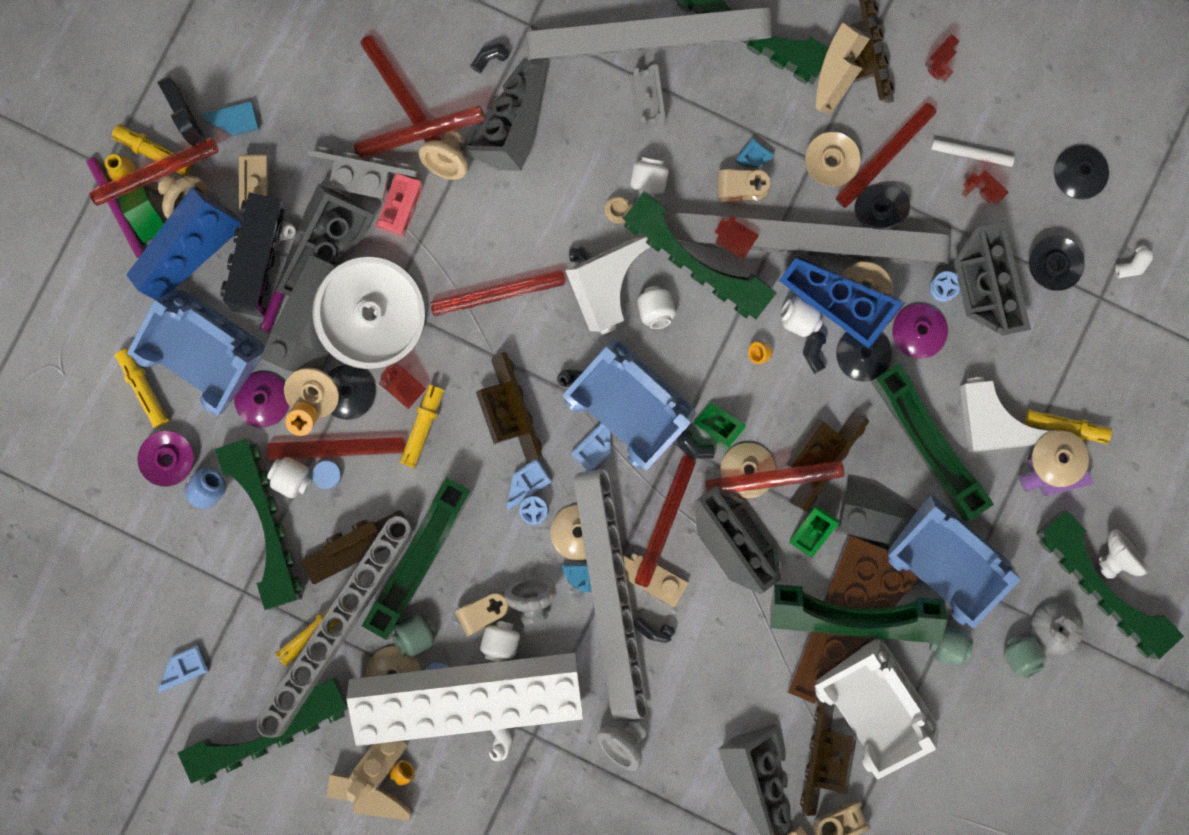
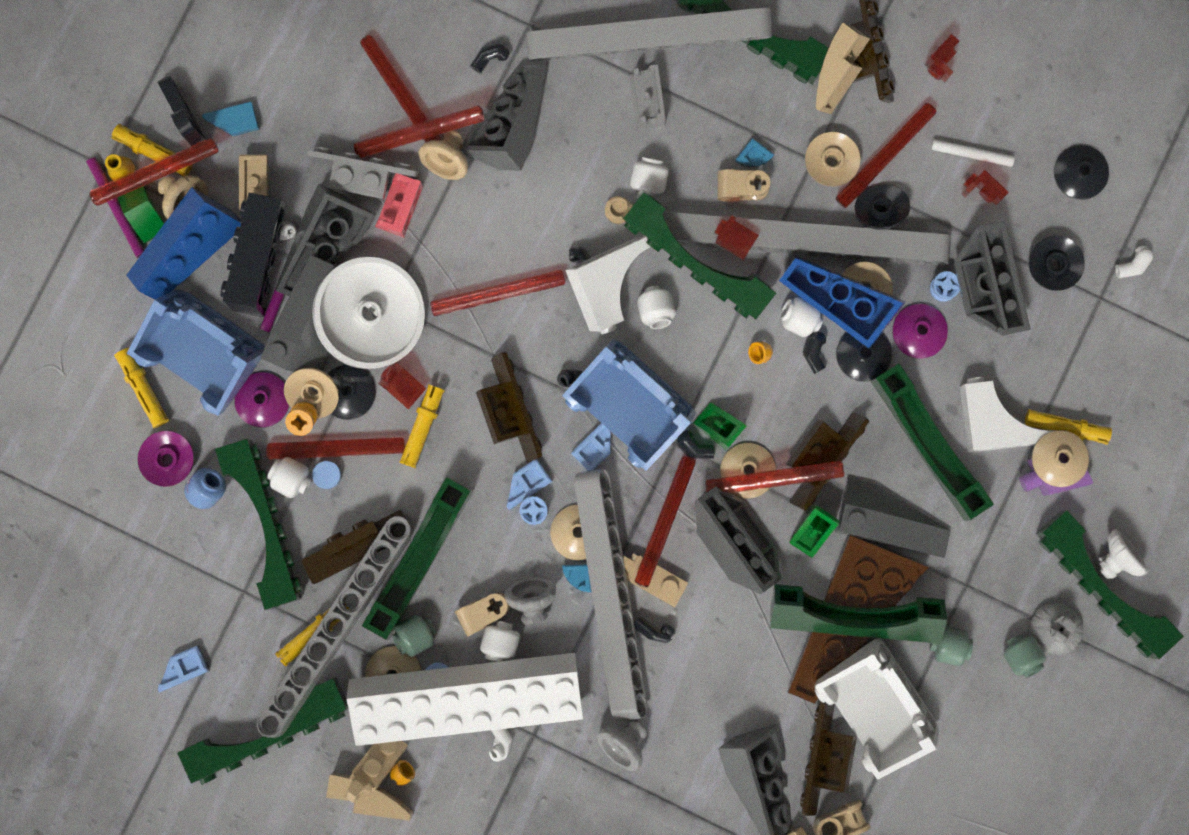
(953, 561): medium blue windscreen -> none

